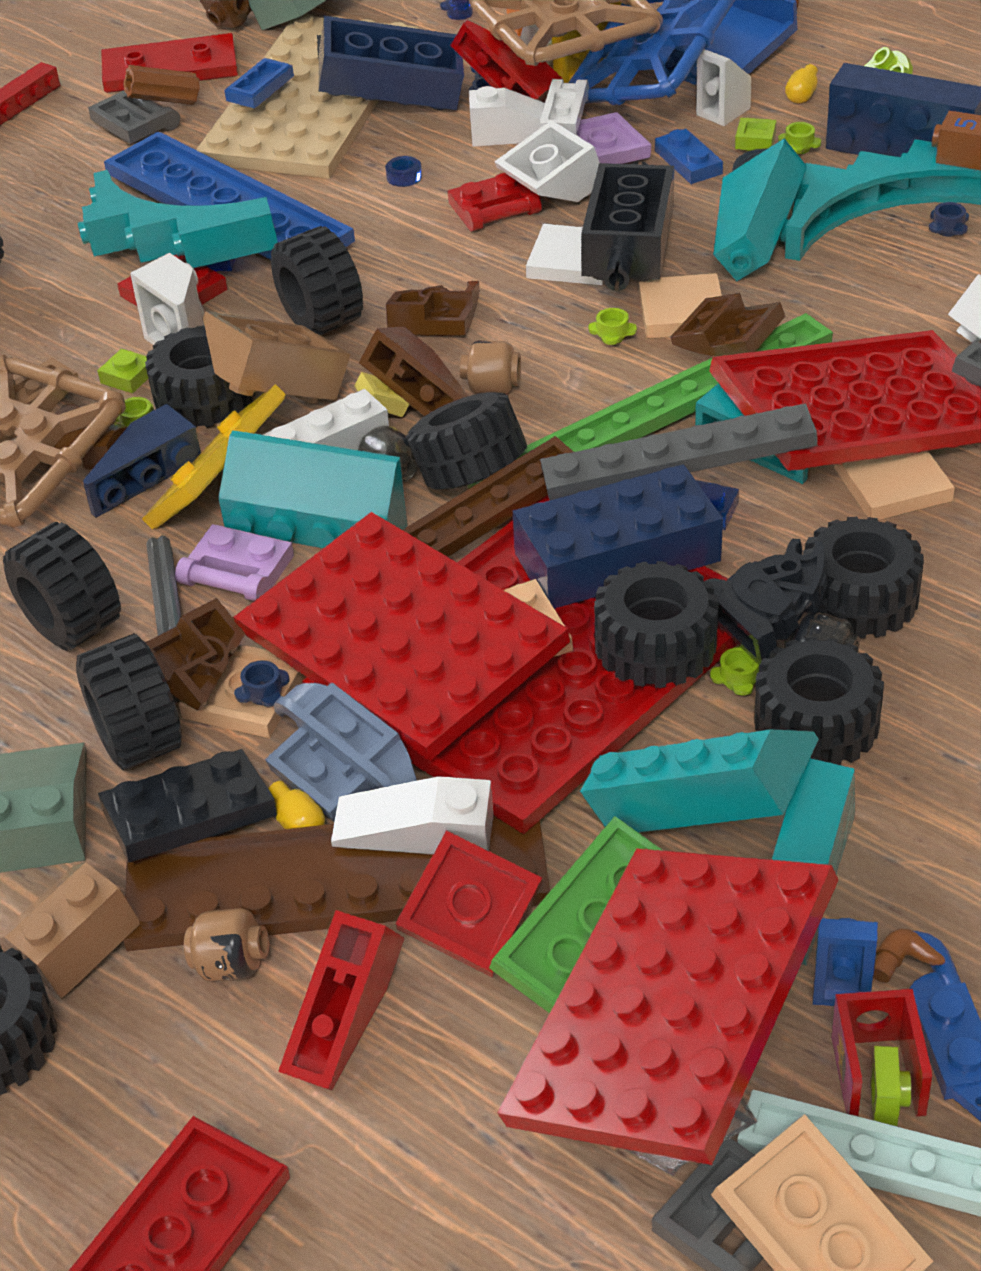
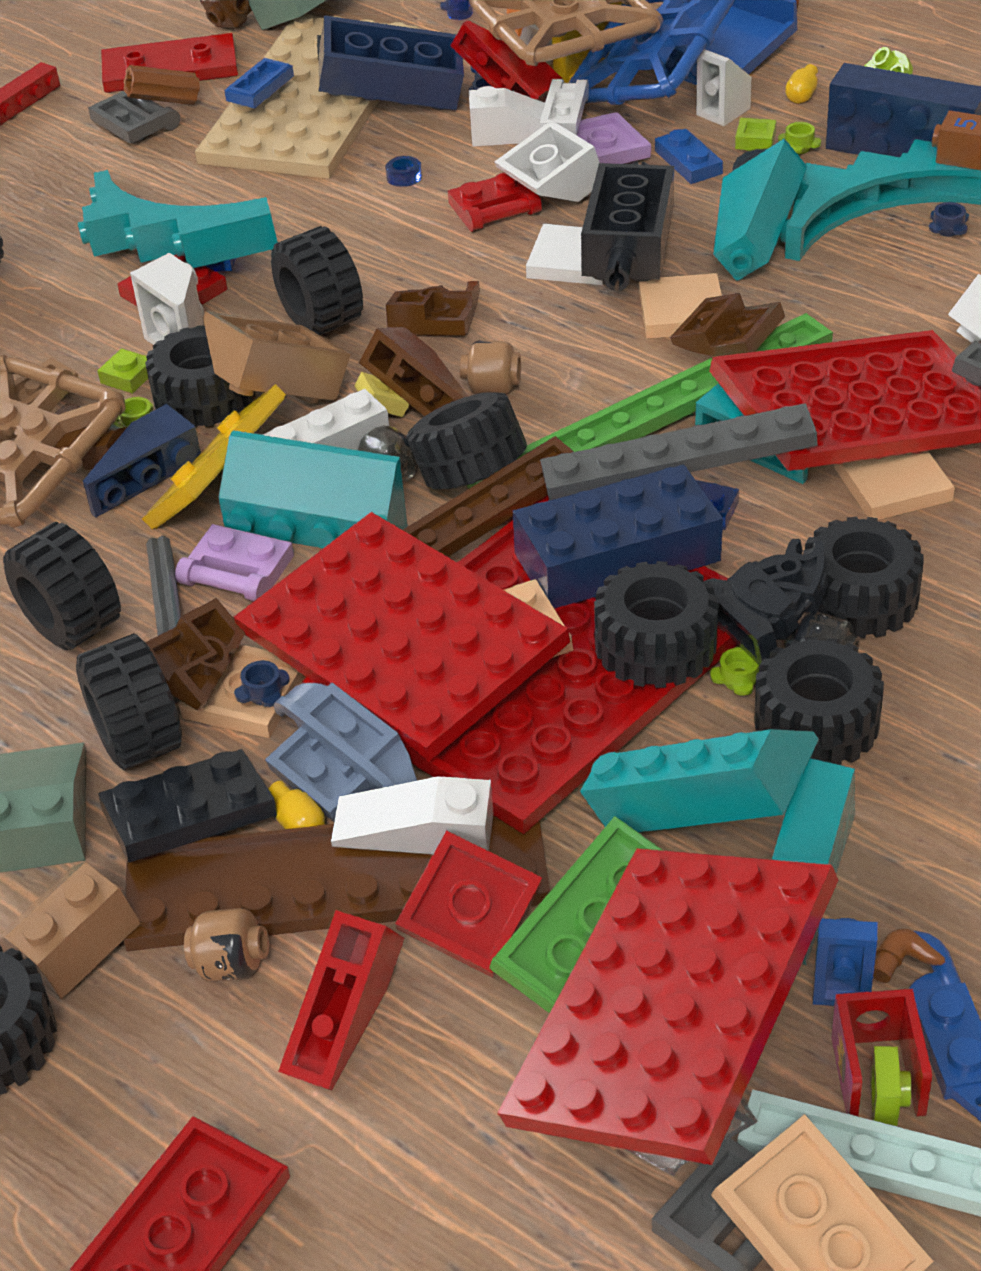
(190, 178): blue plate -> none
(612, 326): lime plate -> none

